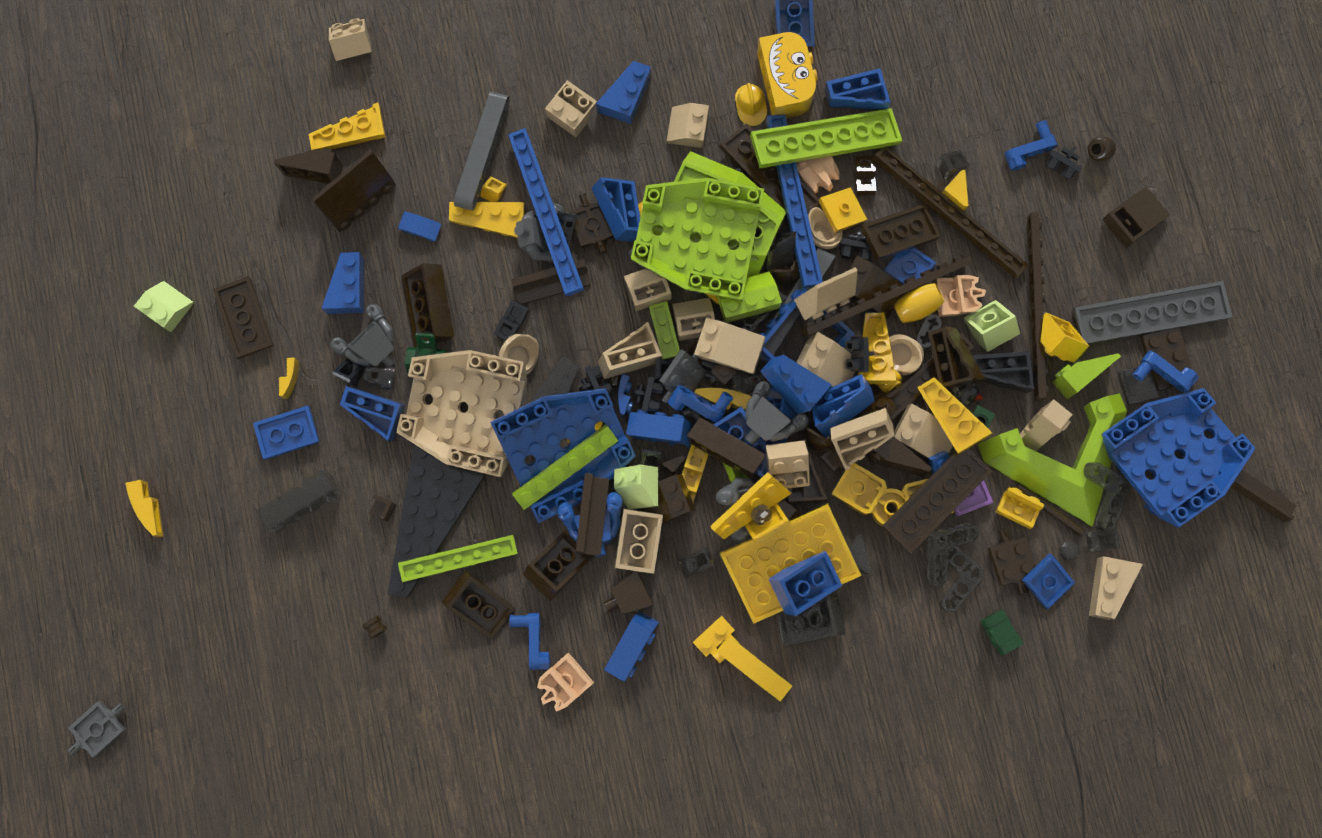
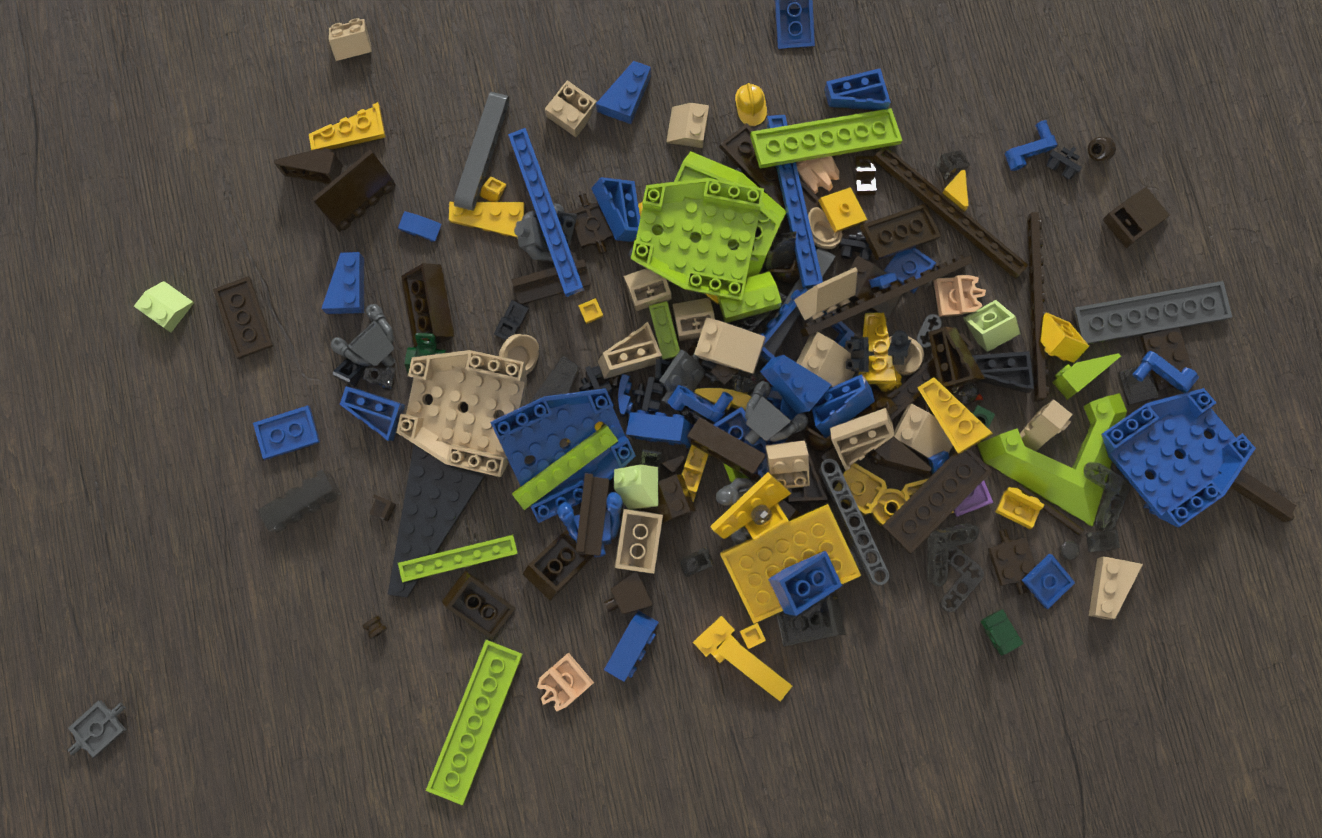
(145, 506): yellow slope -> none
(287, 384): yellow slope -> none
(474, 722): none -> lime plate
(537, 659): blue beam -> none
(591, 311): none -> yellow plate
(752, 636): none -> yellow plate
(787, 73): yellow brick -> none
(854, 532): none -> dark grey beam
(883, 281): none -> blue plate
(899, 347): none -> black hips
(919, 303): yellow piece -> none

